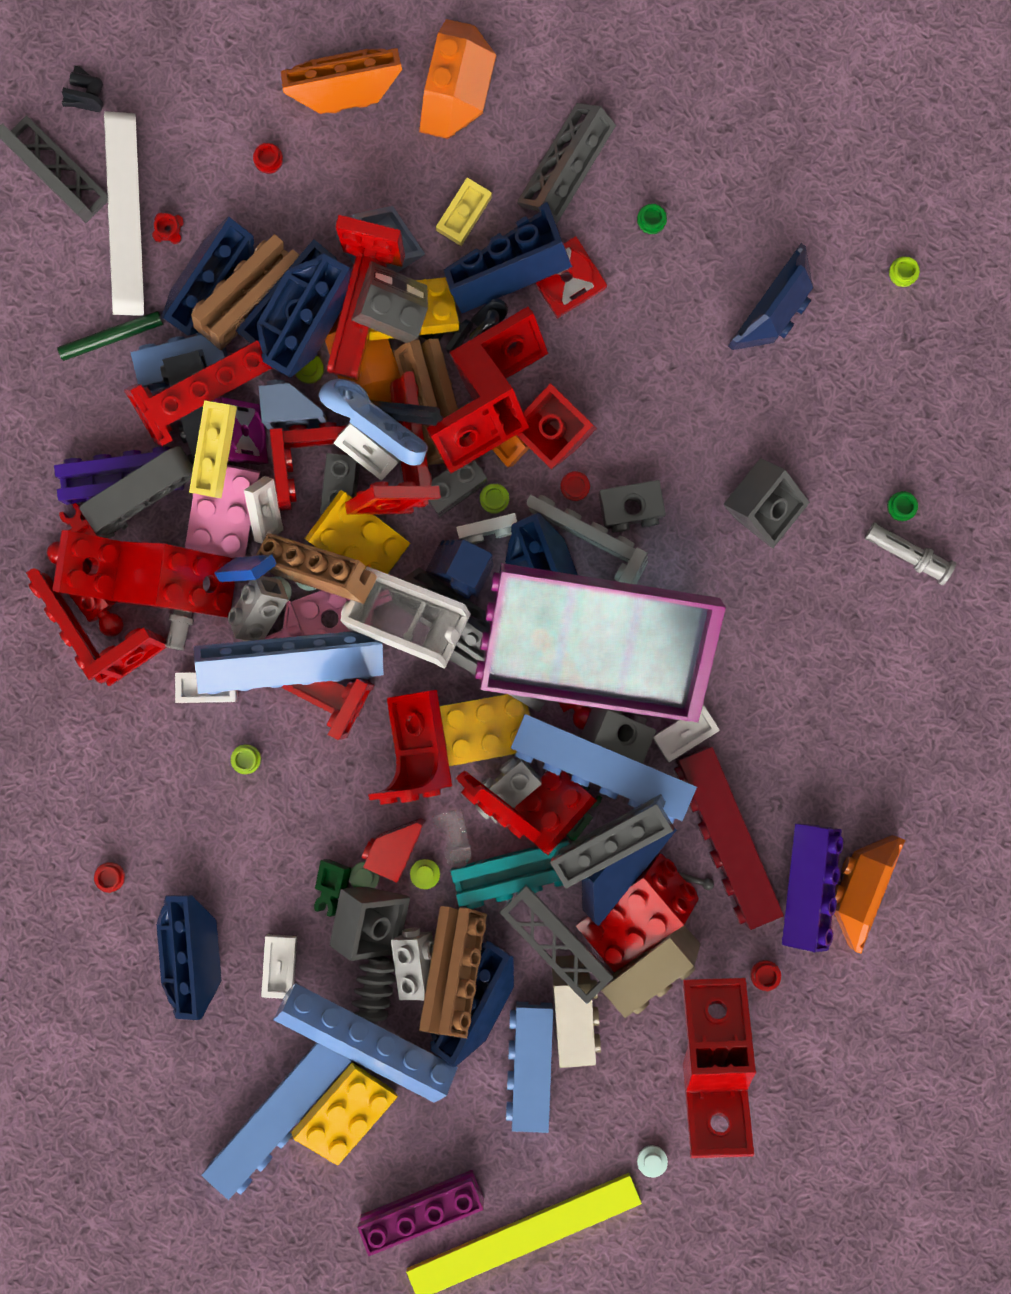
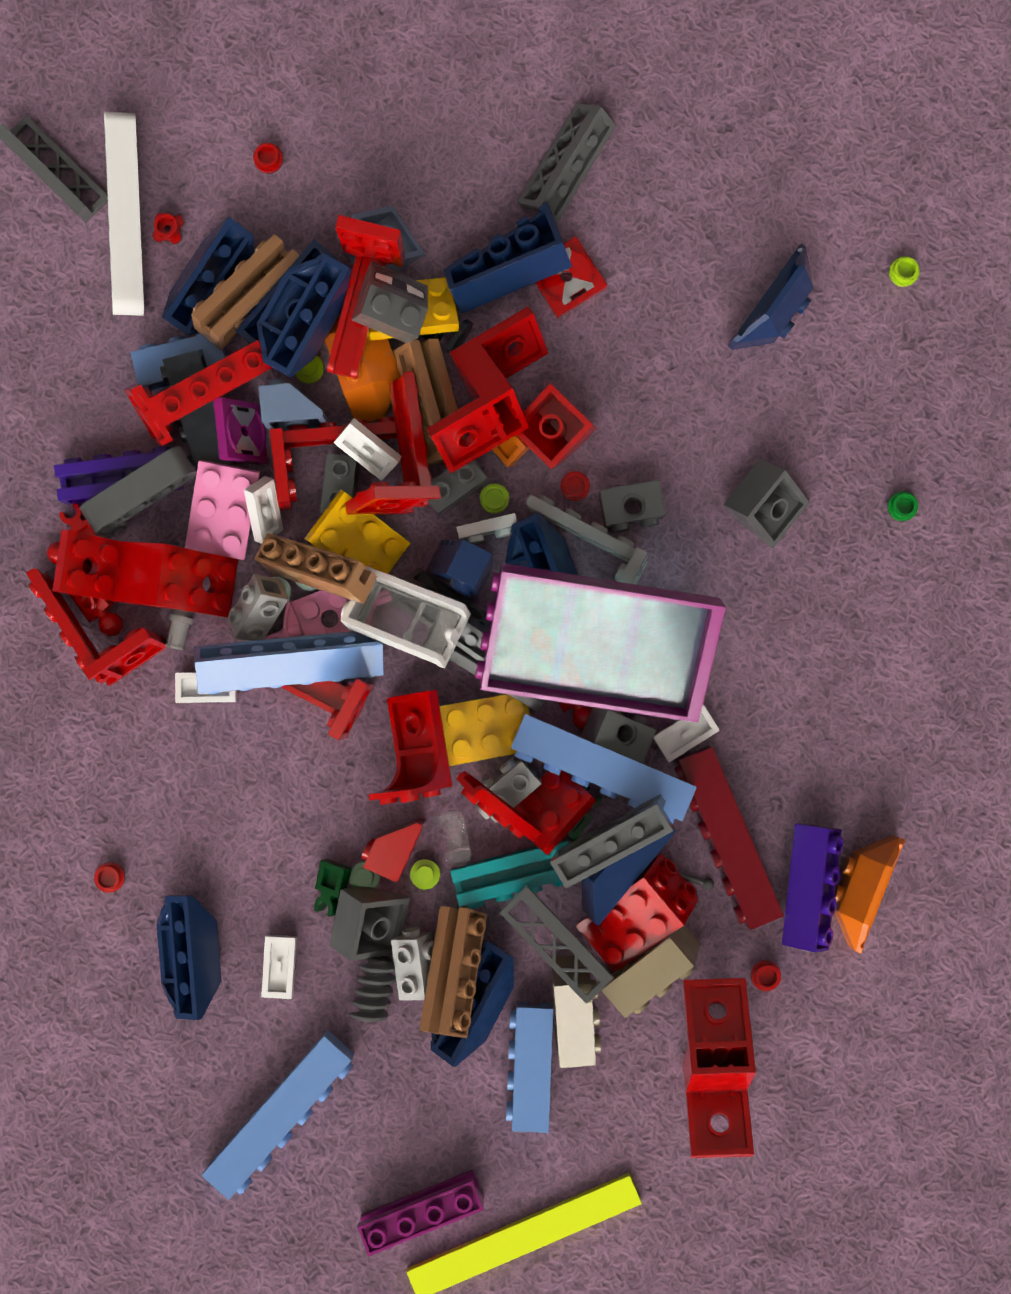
(84, 100): black piece -> none
(110, 336): dark green piece -> none
(213, 449): light yellow plate -> none
(245, 568): blue tile -> none
(245, 759): lime plate -> none
(342, 79): orange wedge -> none
(344, 1114): yellow plate -> none
(353, 401): light blue beam -> none
(365, 1043): medium blue brick -> none
(410, 413): black axle -> none
(456, 79): orange wedge -> none
(464, 211): light yellow plate -> none
(489, 316): black piece -> none
(652, 219): green plate -> none
(652, 1161): light aqua plate -> none
(923, 560): light grey pin -> none

